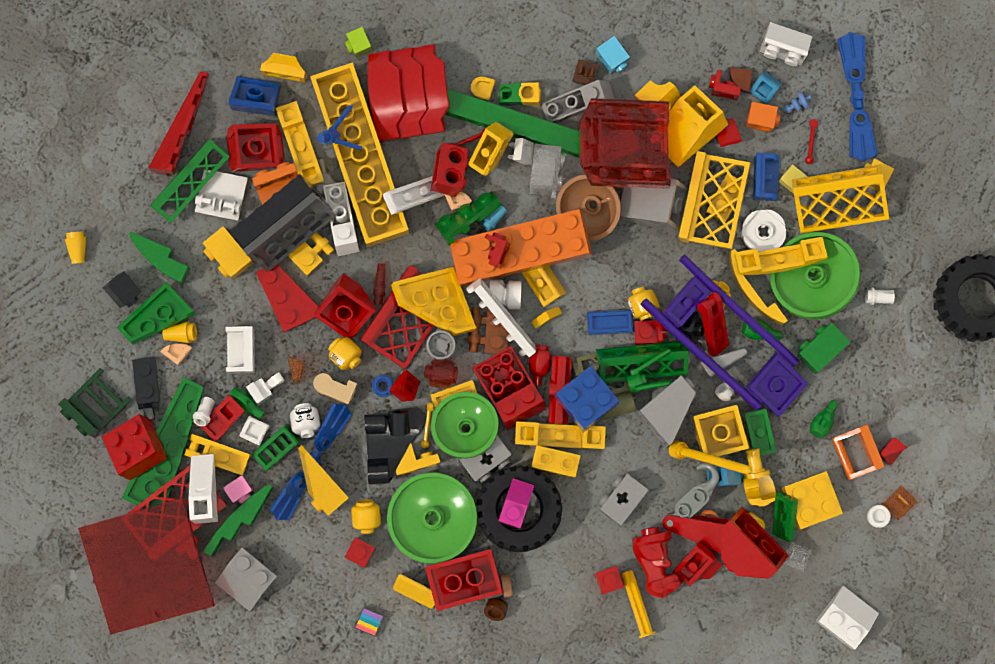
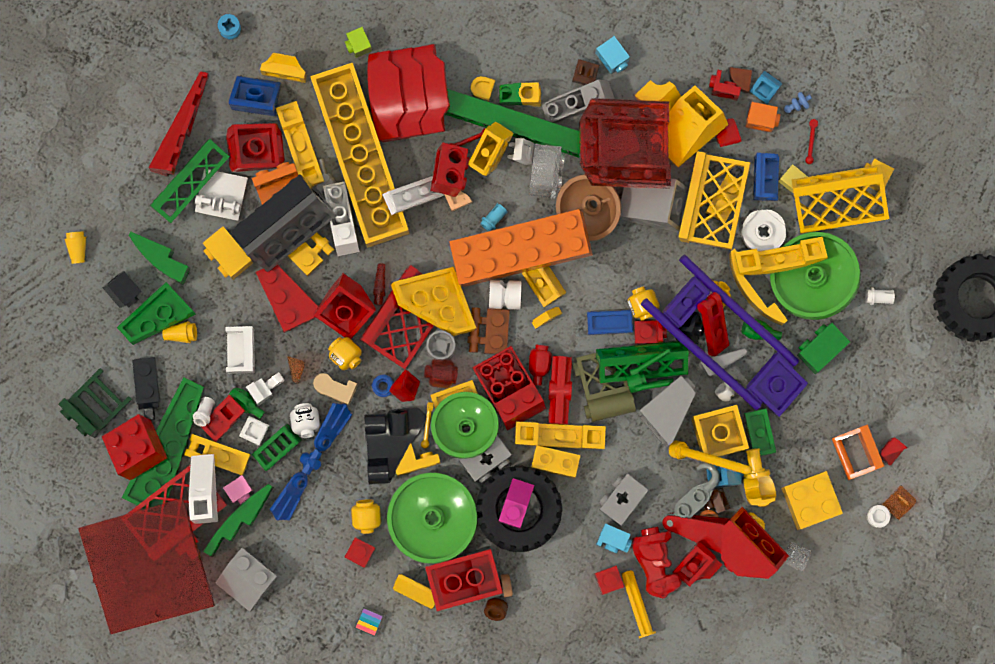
(176, 352): light nougat tile -> none
(229, 32): none -> dark azure wheel
(320, 485): yellow slope -> none
(333, 136): blue plant -> none
(460, 221): green wing -> none
(498, 253): red bracket -> none
(503, 316): white hinge -> none
(587, 399): blue brick -> none
(614, 539): none -> medium azure brick
(718, 501): none -> reddish brown tile
(785, 44): white slope -> none
(785, 519): green tile -> none
(823, 421): green piece -> none
(847, 618): white slope -> none
(860, 134): blue piece -> none

